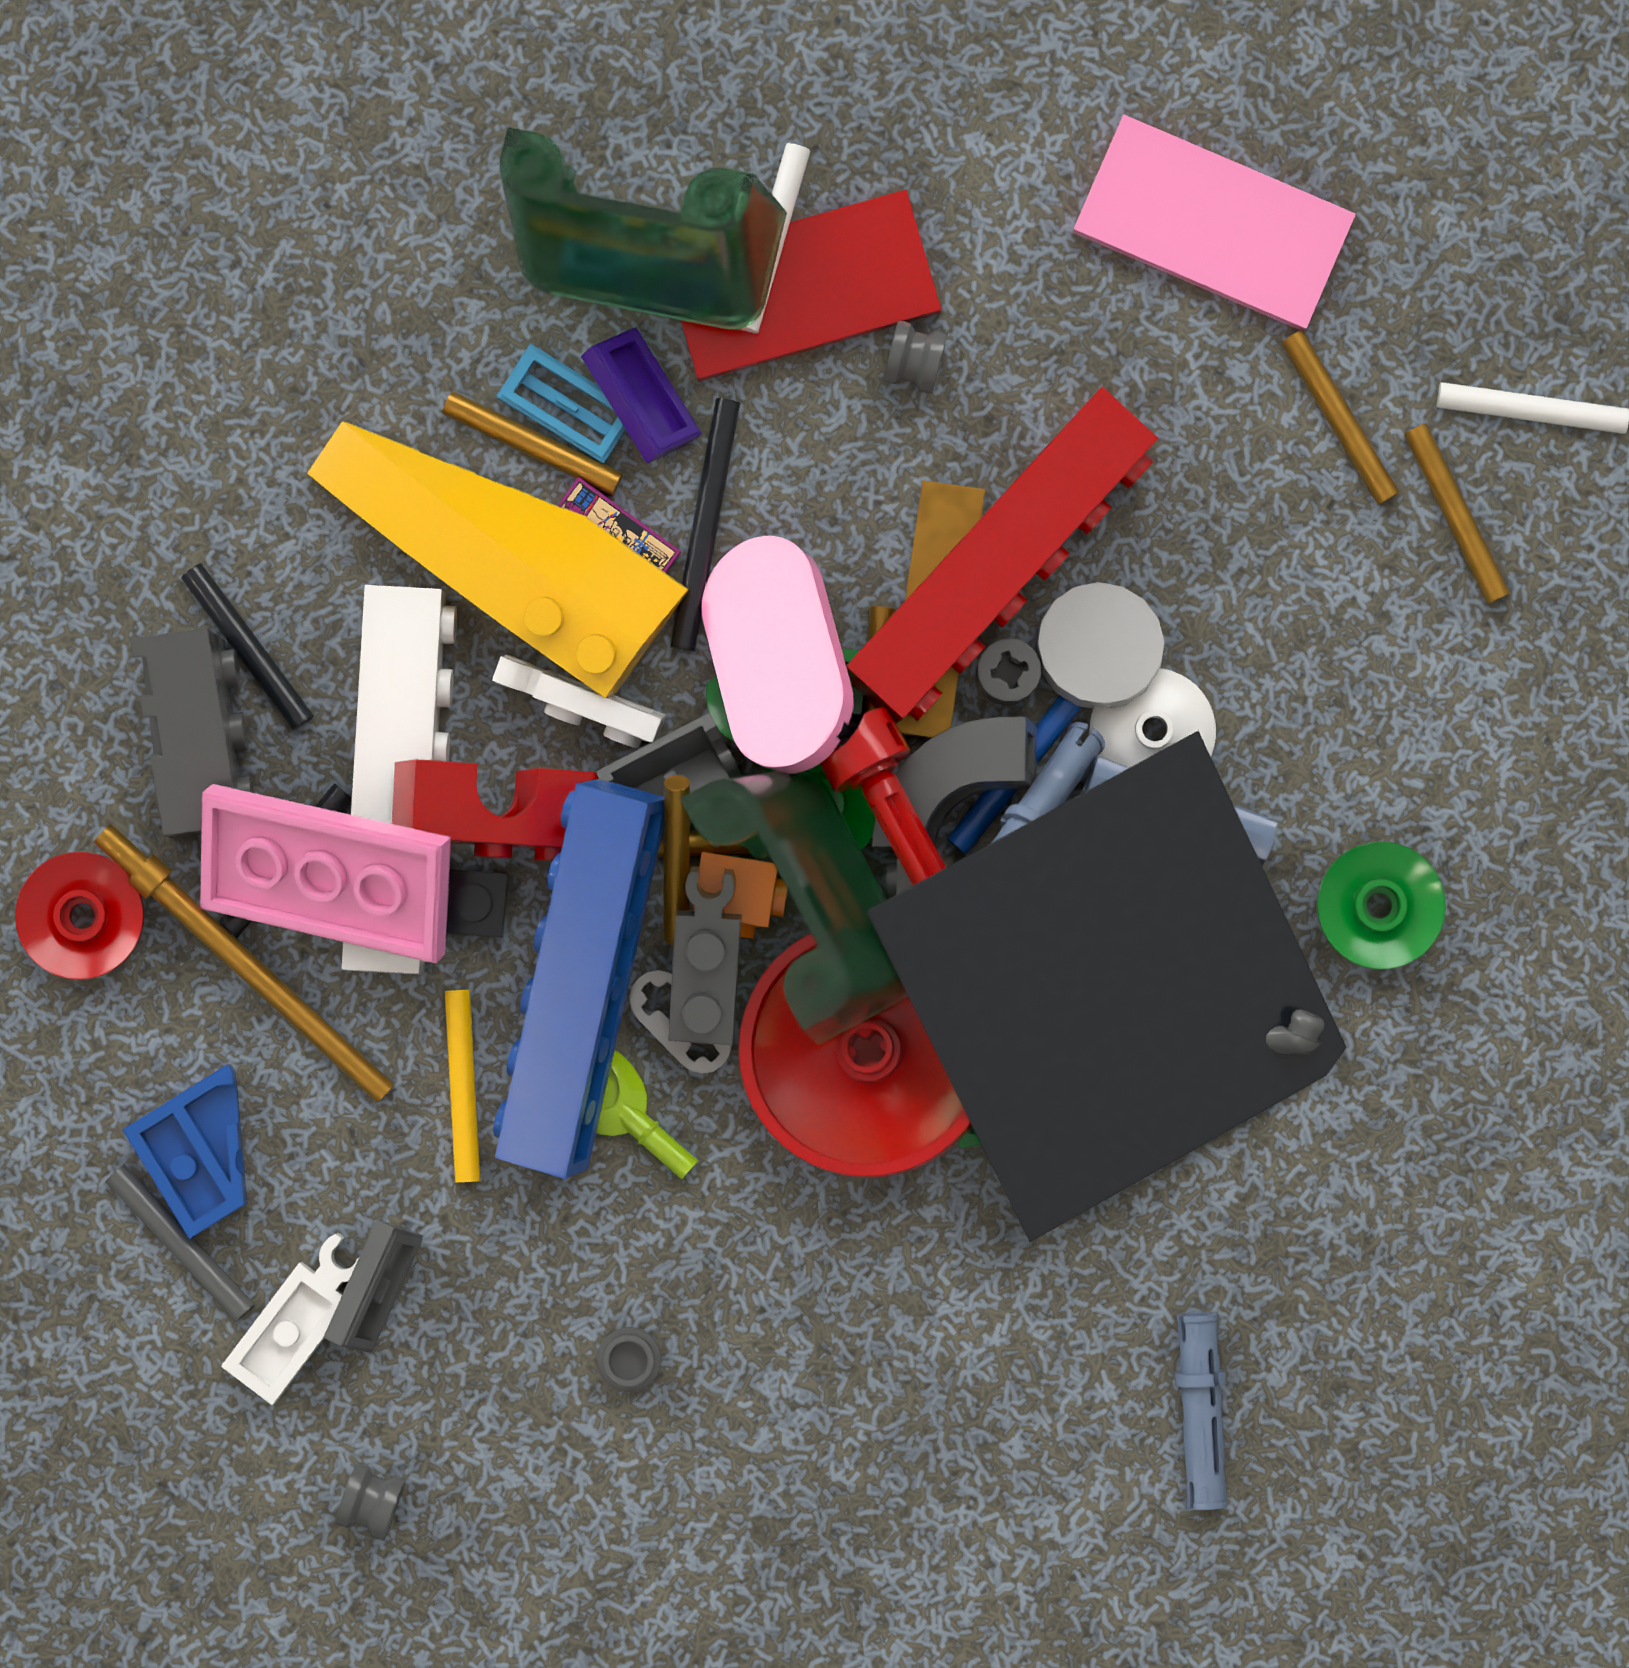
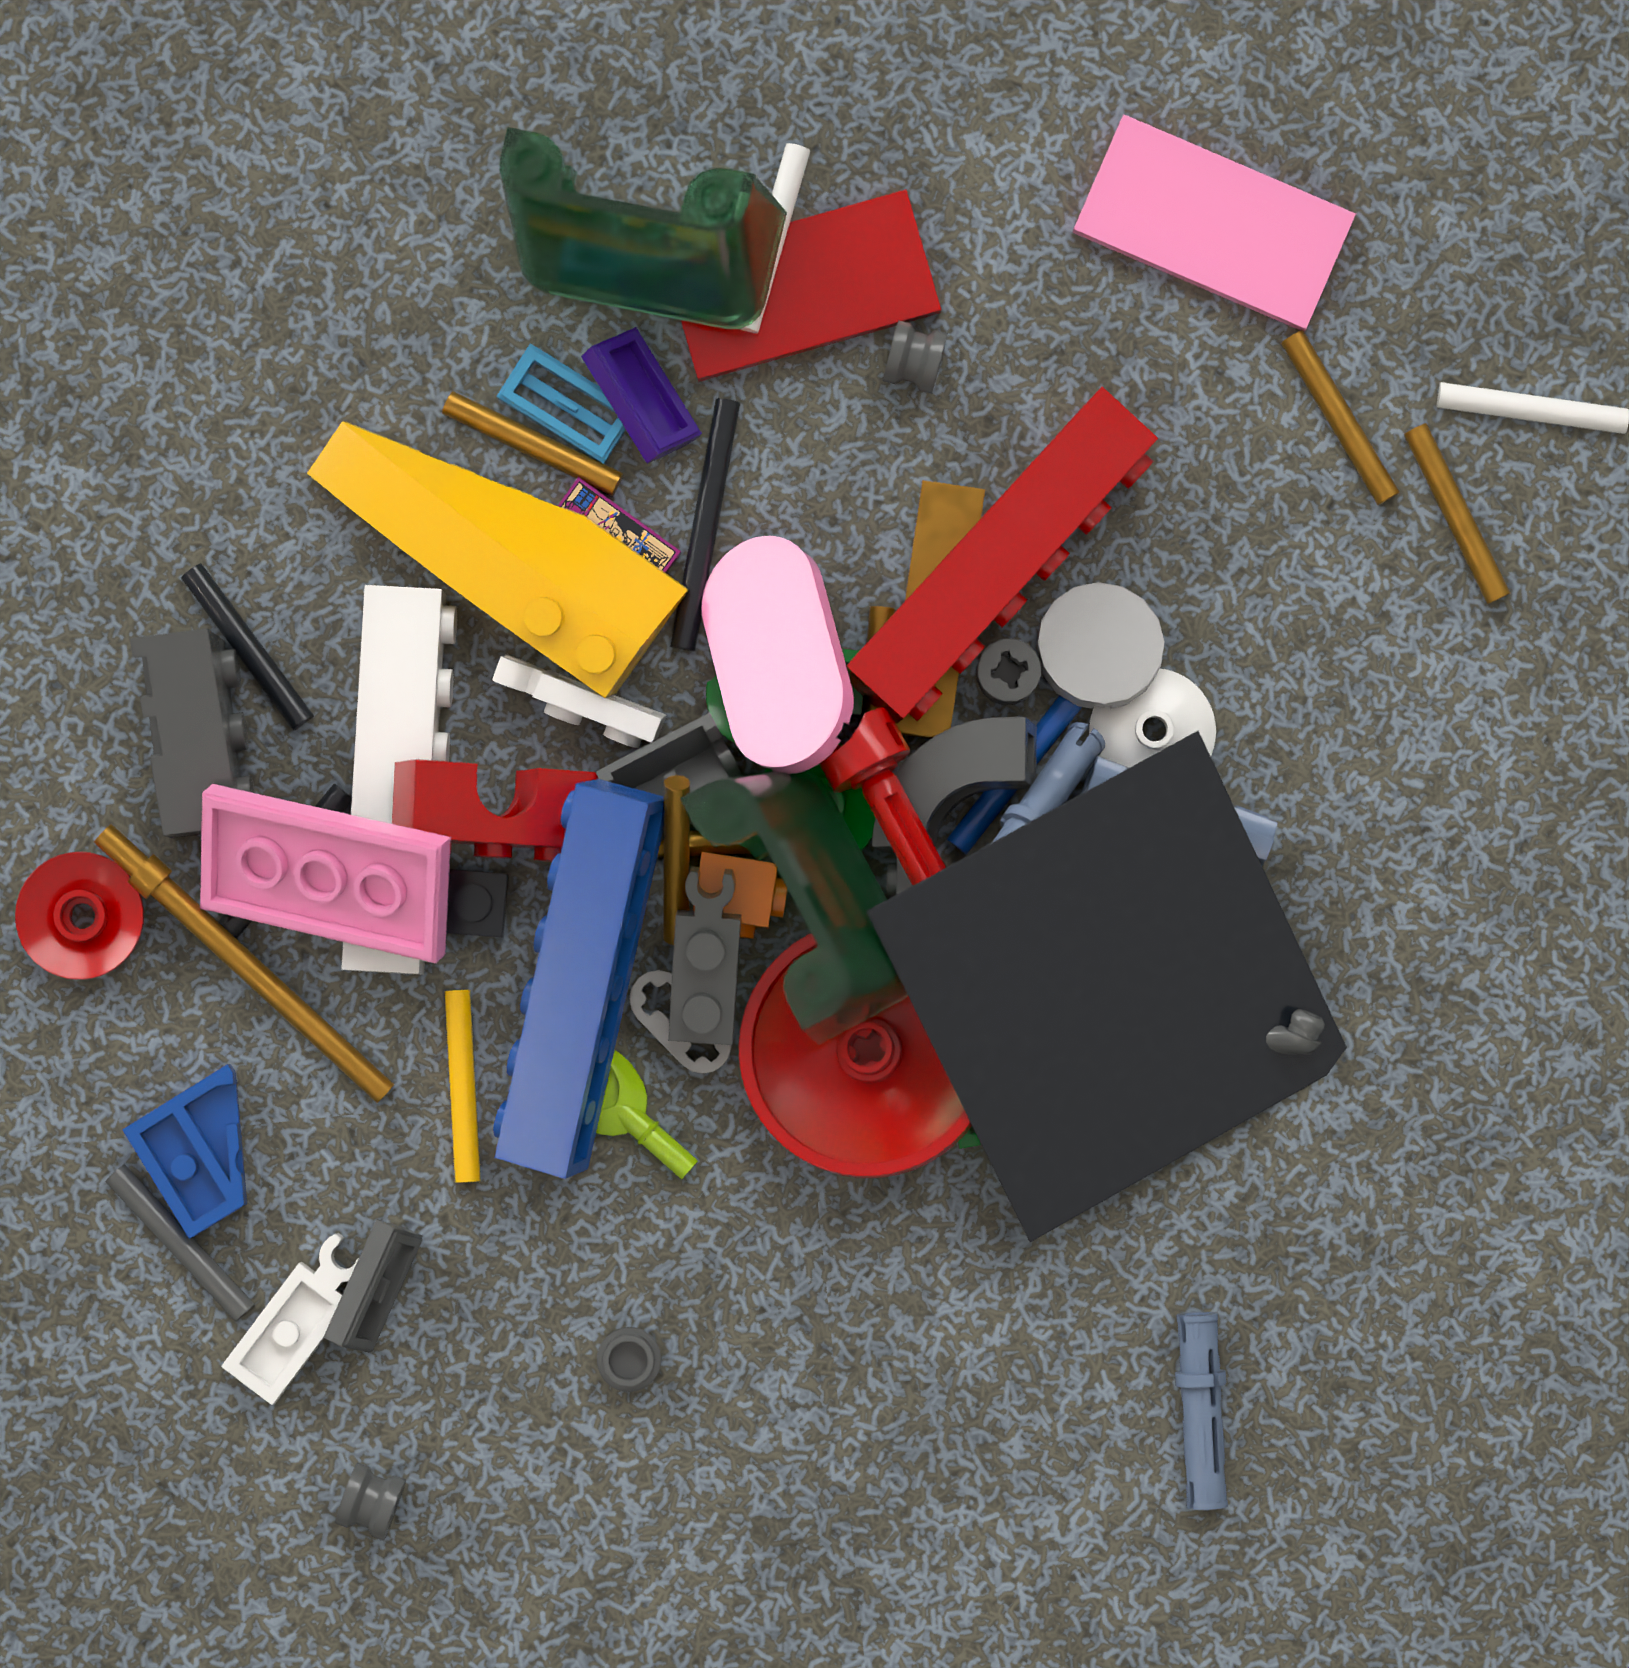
(1414, 900): green dish -> none

